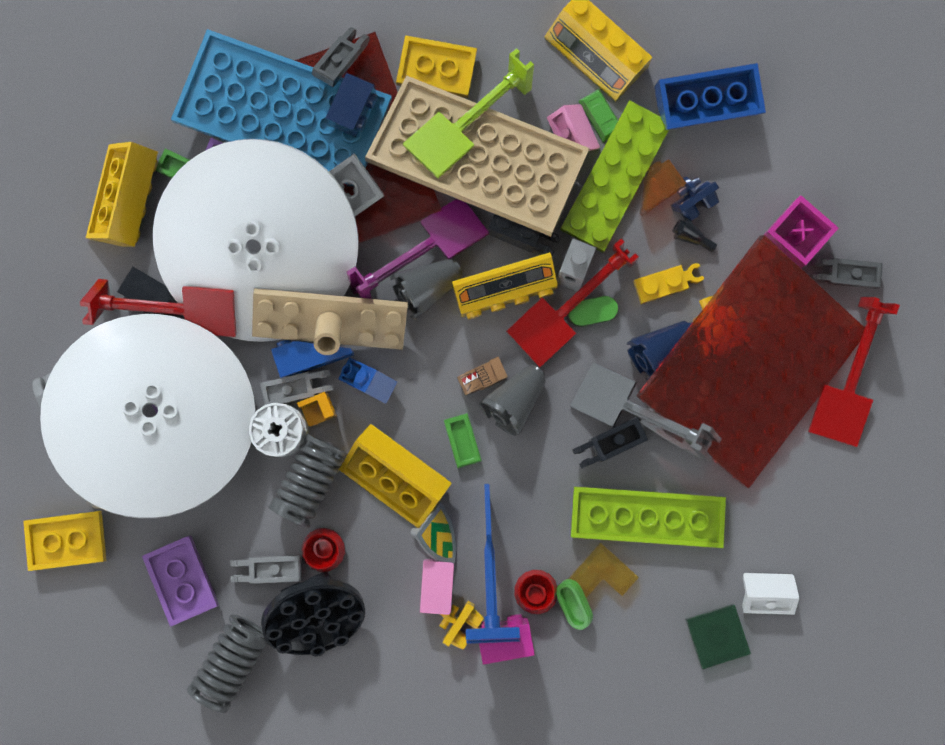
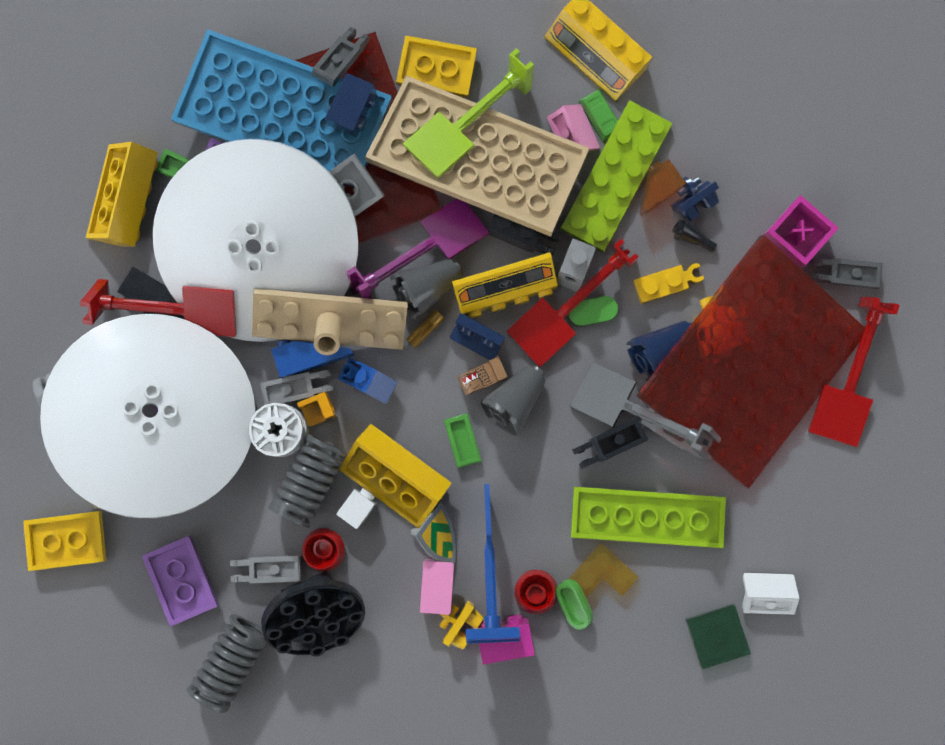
(357, 507): none -> white brick
(431, 322): none -> pearl gold piece
(477, 337): none -> dark blue bracket
(710, 96): blue slope -> none

